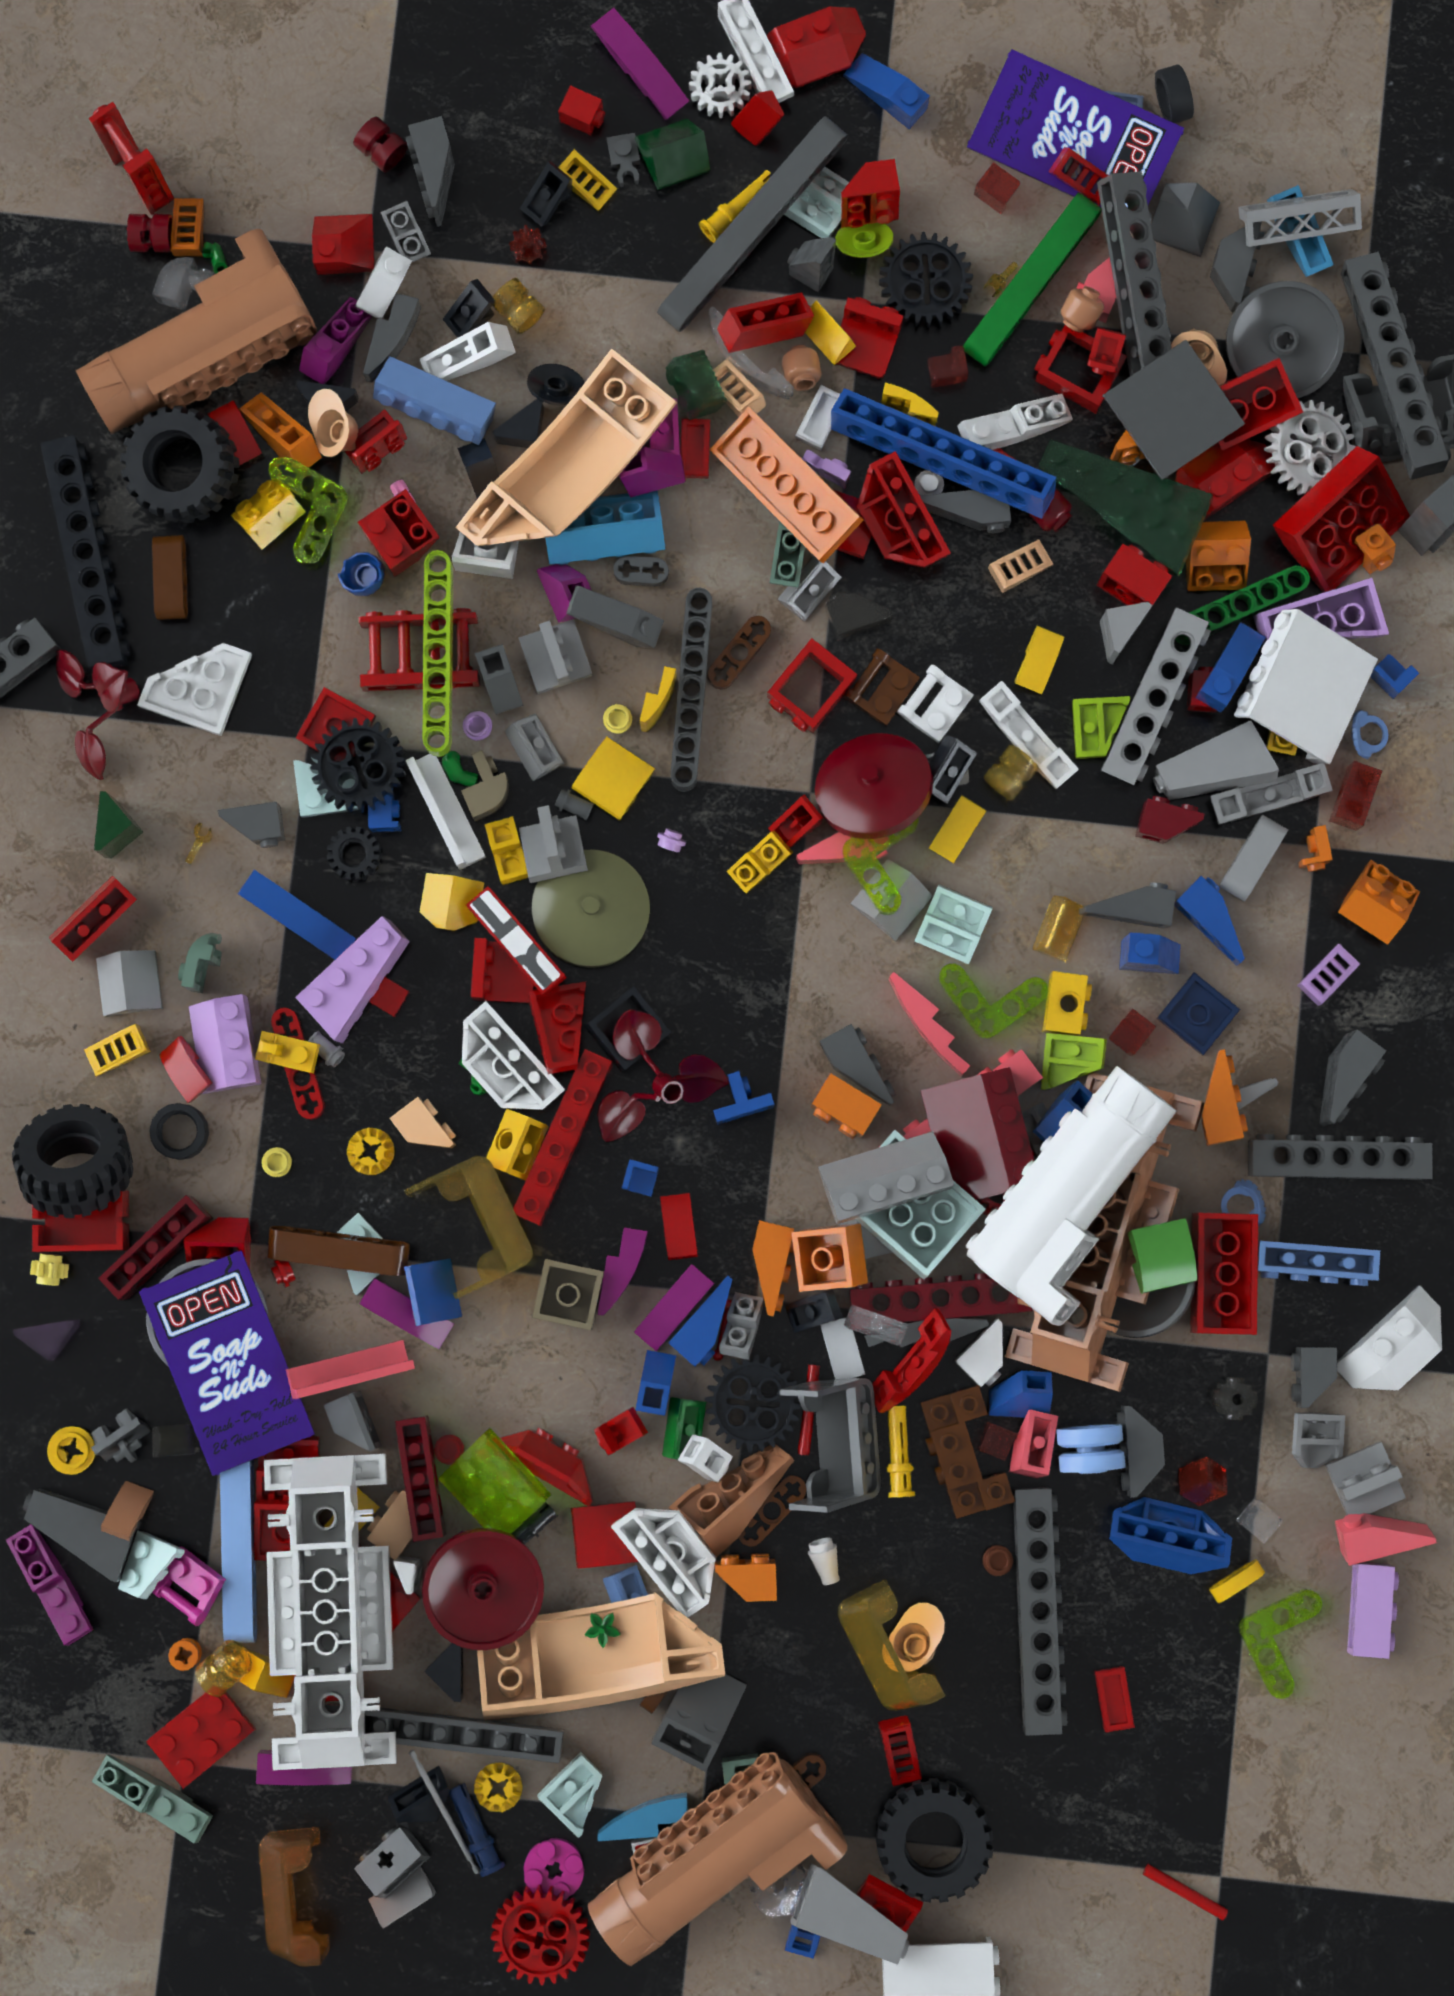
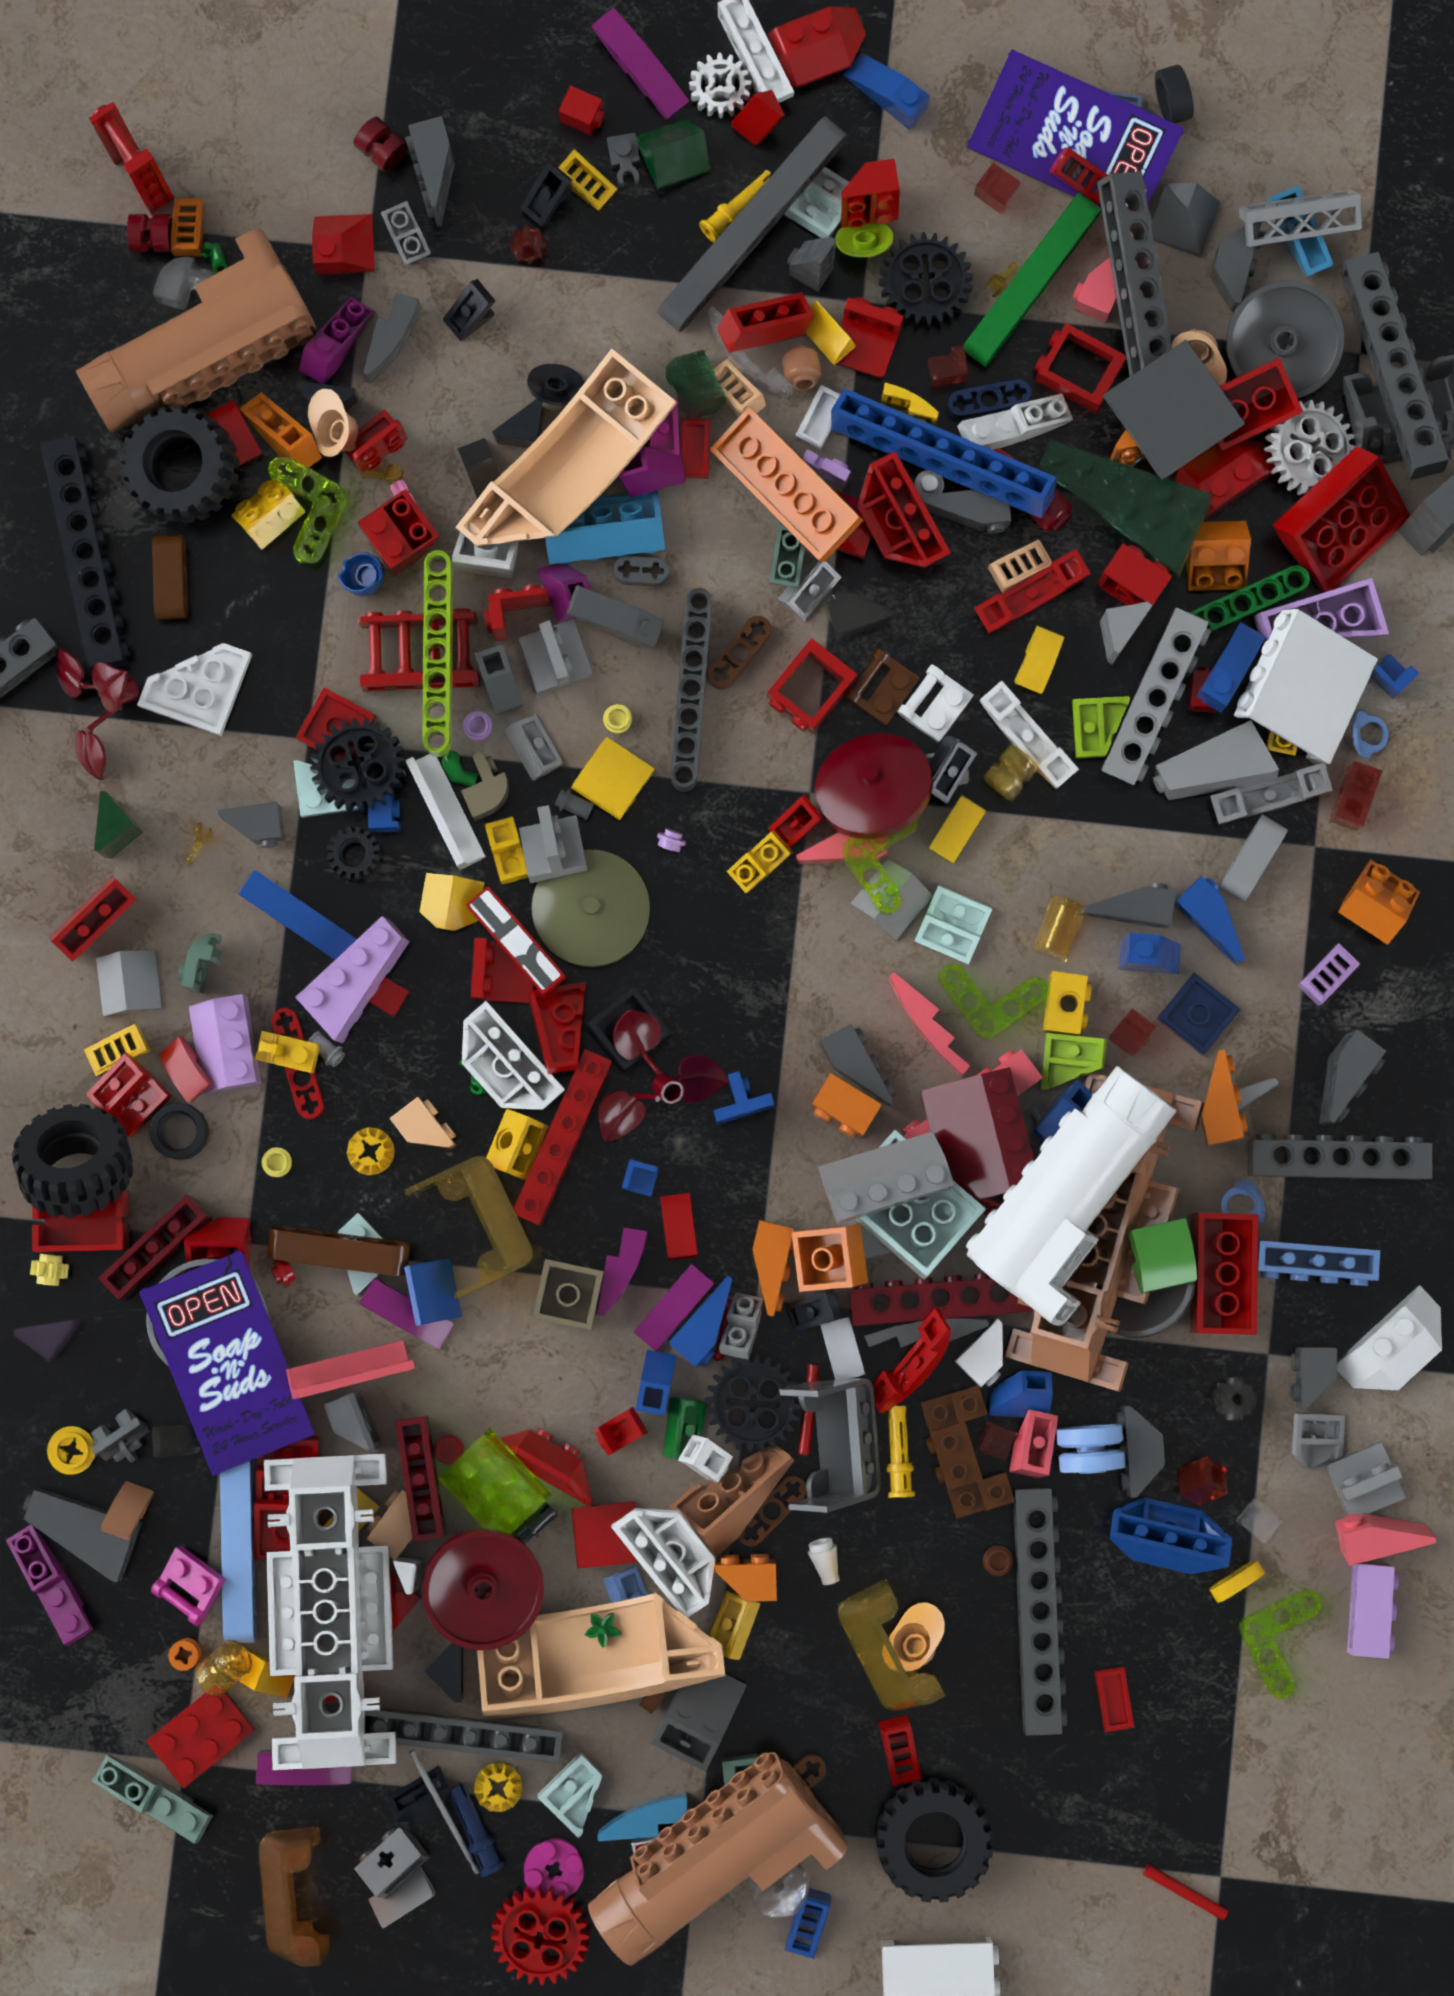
(129, 1094): none -> red slope
(147, 1564): light aqua wing -> none
(383, 283): white slope -> none
(392, 474): none -> clear yellow hand
(433, 400): medium blue brick -> none
(470, 352): white slope -> none
(506, 600): none -> red bracket
(520, 309): clear yellow wheel -> none
(655, 704): yellow slope -> none
(734, 1624): none -> yellow slope
(842, 1916): light grey slope -> none
(875, 1325): clear slope -> none
(890, 1901): red plate -> none
(966, 396): none -> dark blue beam
(1033, 592): none -> red slope
(1082, 309): nougat head -> none
(1106, 351): red bracket -> none
(1164, 821): dark red slope -> none
(1319, 845): orange bracket -> none
(1377, 548): orange bracket -> none

